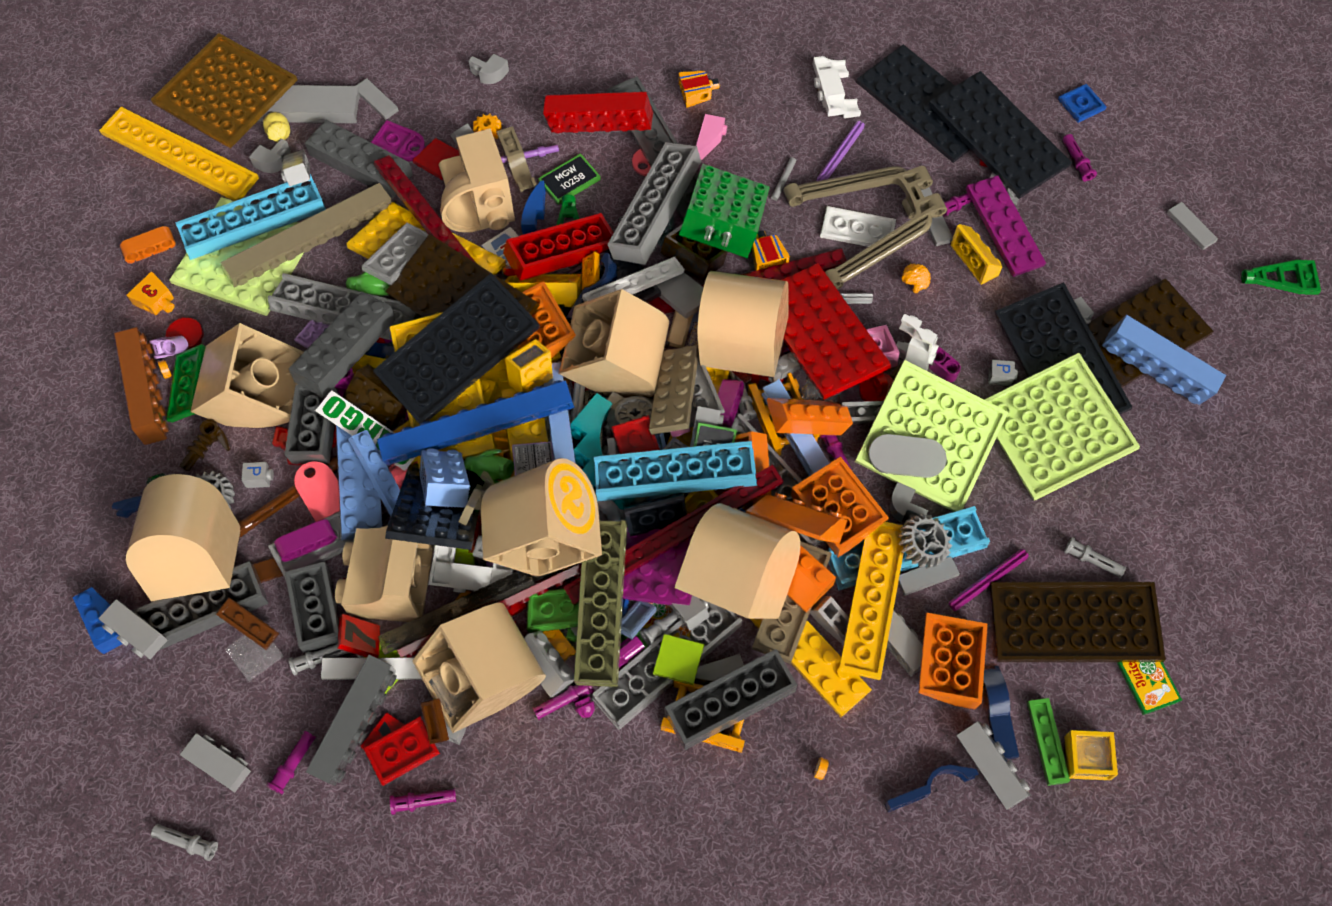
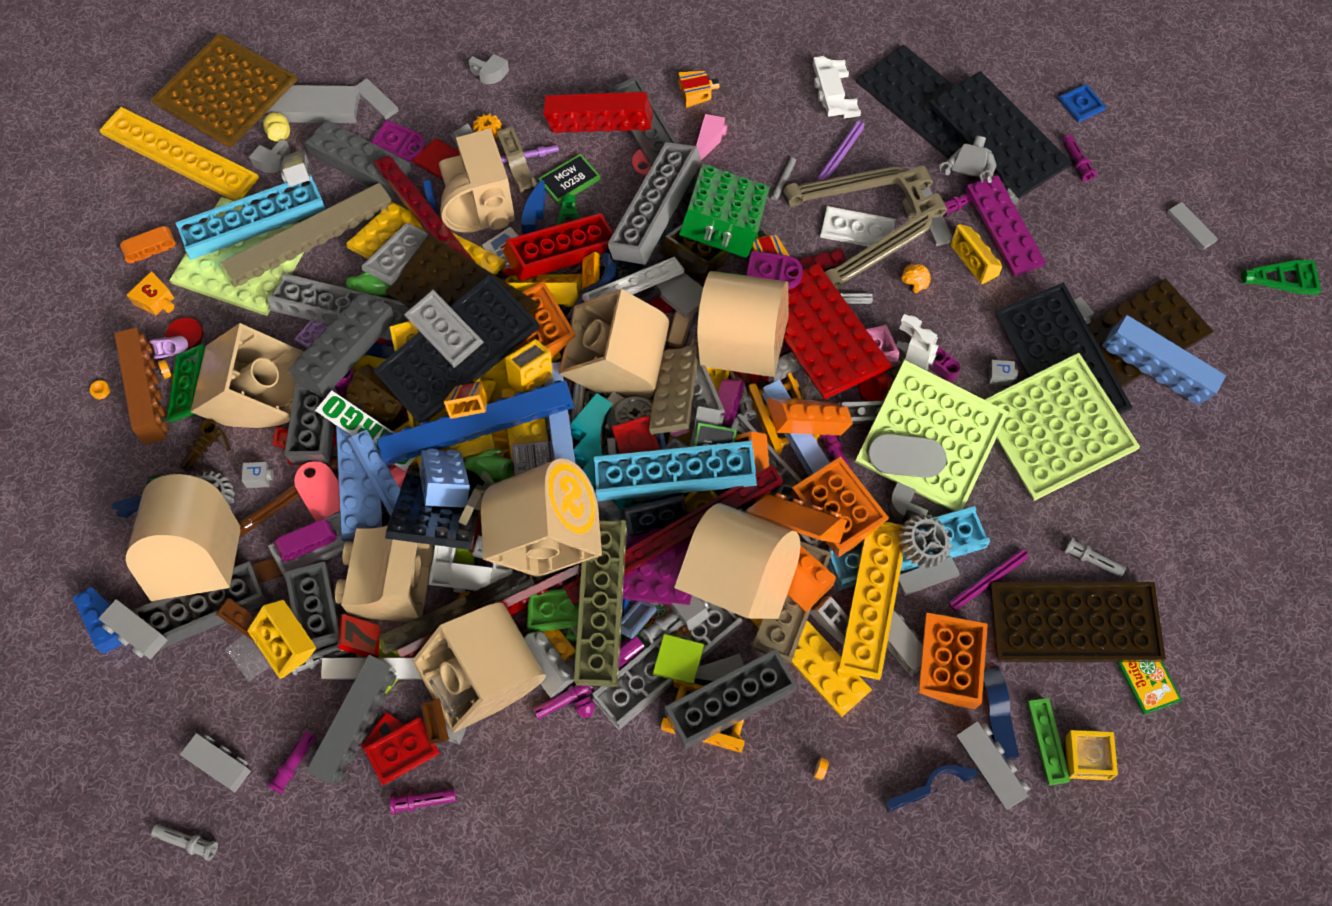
(99, 389): none -> light orange tile
(281, 638): none -> yellow slope
(430, 195): none -> blue tile
(443, 328): none -> light grey tile
(466, 400): none -> light orange torso
(775, 267): none -> magenta tile
(972, 161): none -> light grey torso

